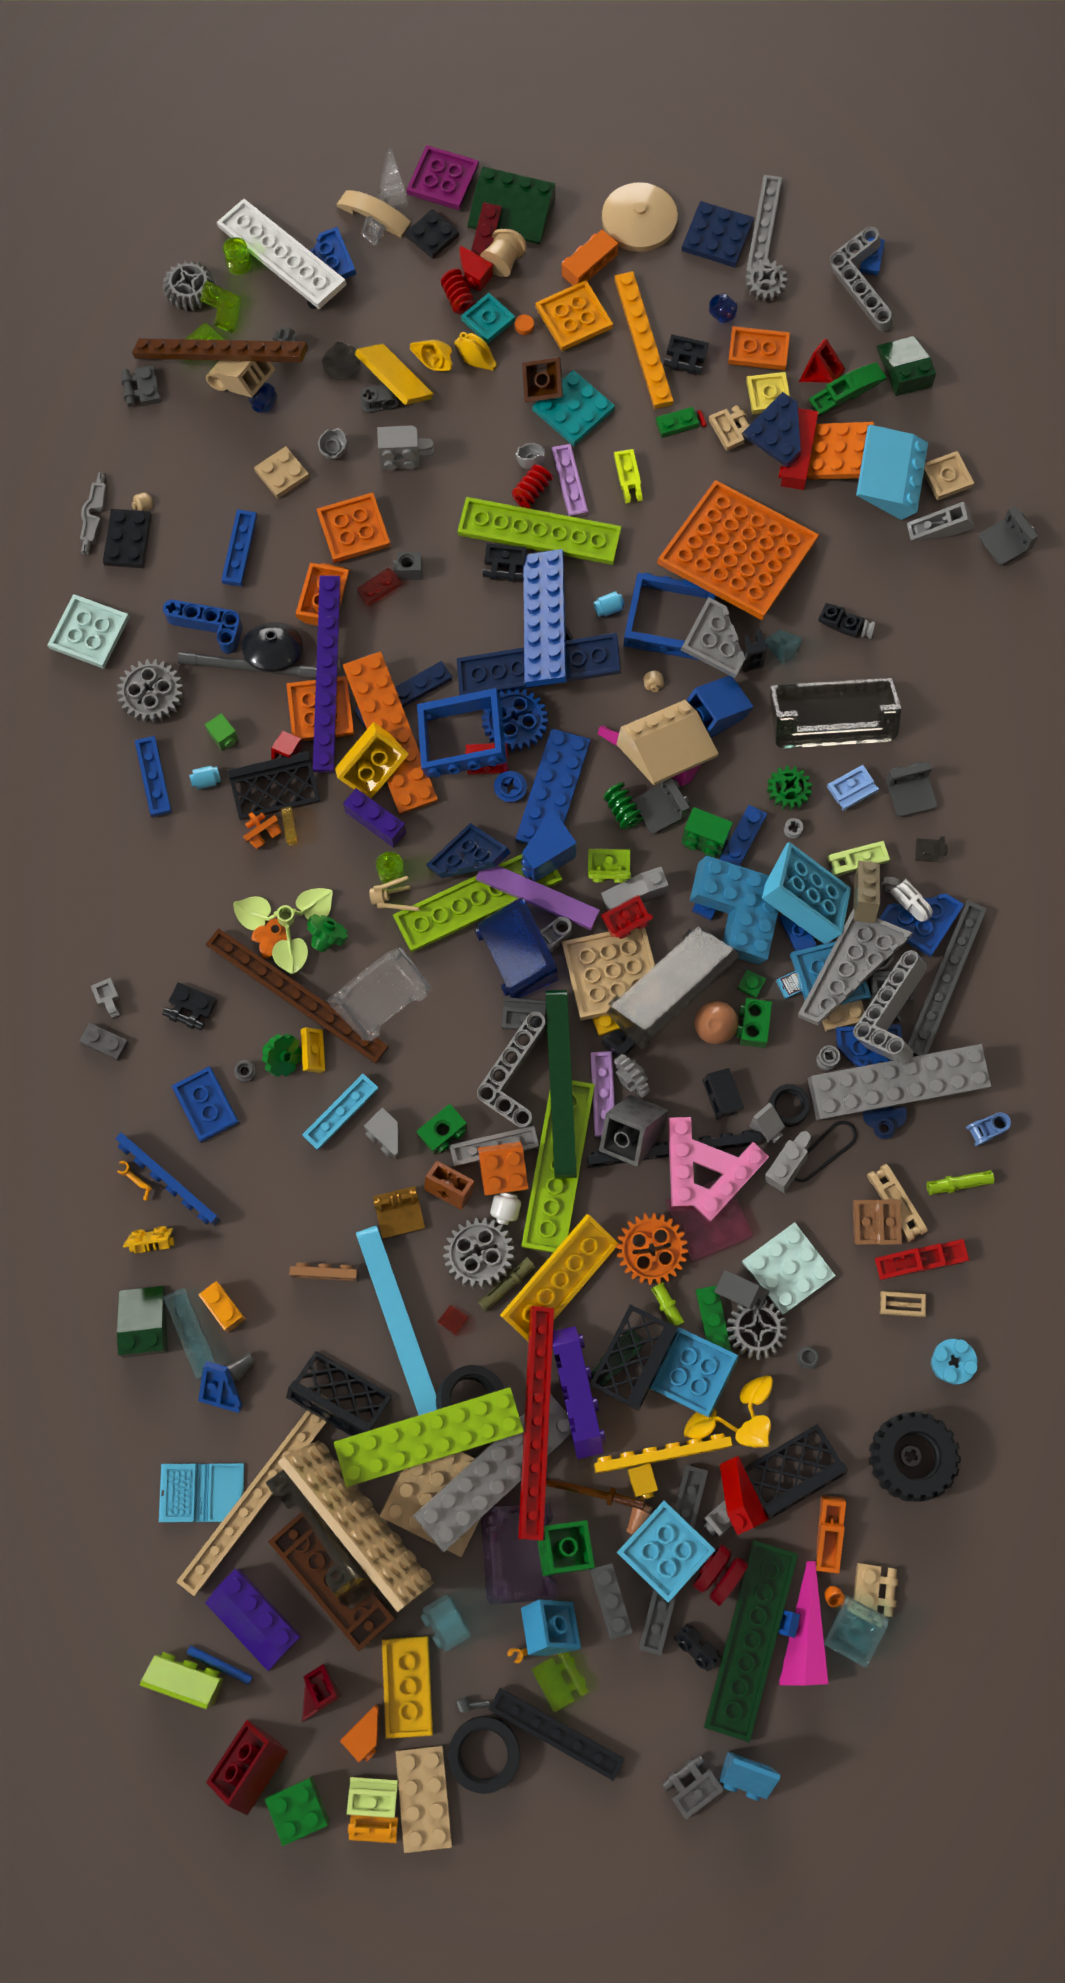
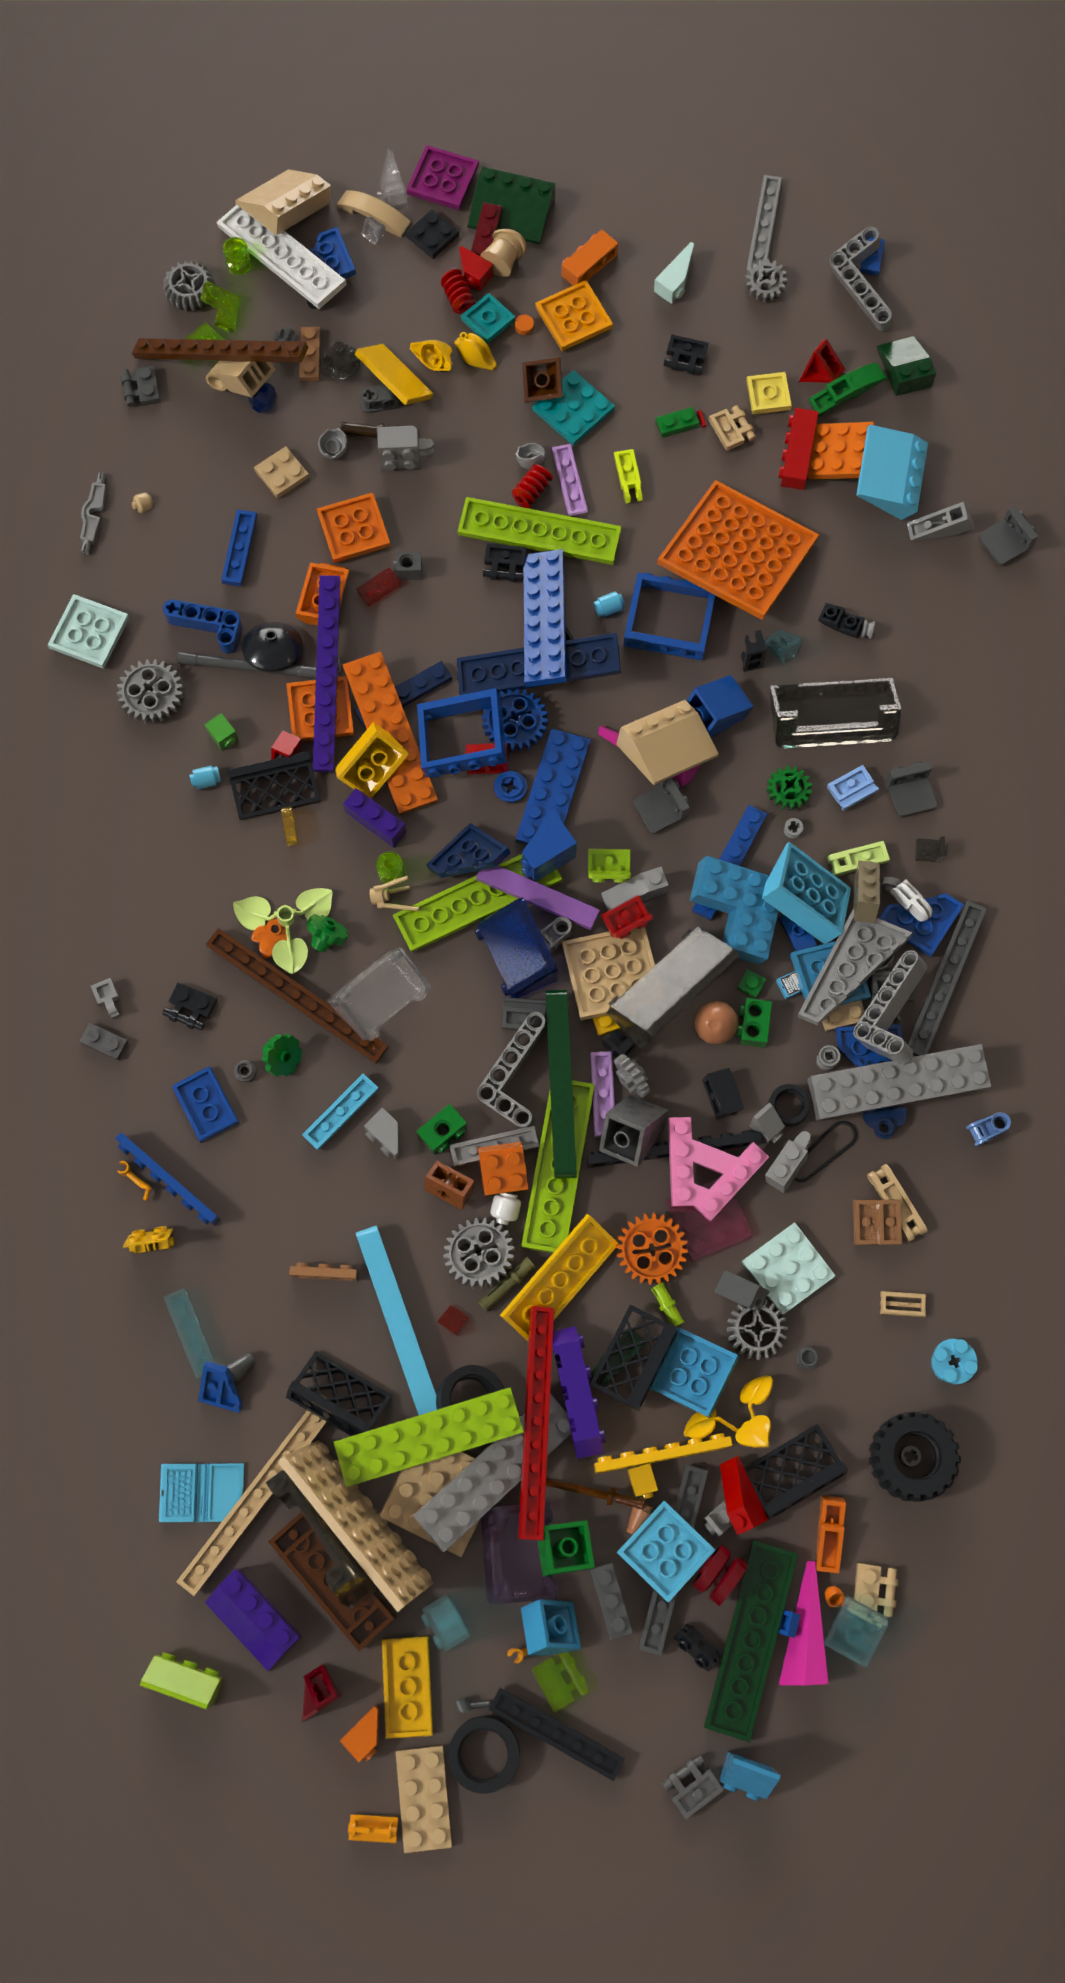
(127, 538): black plate -> none
(141, 1322): dark green slope -> none
(153, 776): blue plate -> none
(219, 1665): blue bar -> none
(222, 1307): light orange brick -> none
(246, 1767): dark red slope -> none
(270, 825): orange hips -> none
(286, 199): none -> tan slope
(297, 1811): green brick -> none
(310, 365): none -> medium nougat plate
(312, 1050): yellow plate -> none
(361, 429): none -> dark brown pin
(372, 1797): yellowish green plate -> none
(398, 1212): pearl gold hinge -> none
(621, 806): green piece -> none
(639, 217): tan dish -> none
(643, 340): light orange plate -> none
(653, 681): tan piece -> none
(672, 280): none -> light aqua slope
(706, 833): green brick -> none
(712, 1317): green plate -> none
(715, 639): light grey plate -> none
(717, 234): dark blue plate -> none
(723, 308): clear blue head -> none
(758, 348): orange plate -> none
(777, 430): dark blue plate -> none
(922, 1259): red slope -> none
(947, 475): tan plate -> none
(951, 1184): lime pin -> none

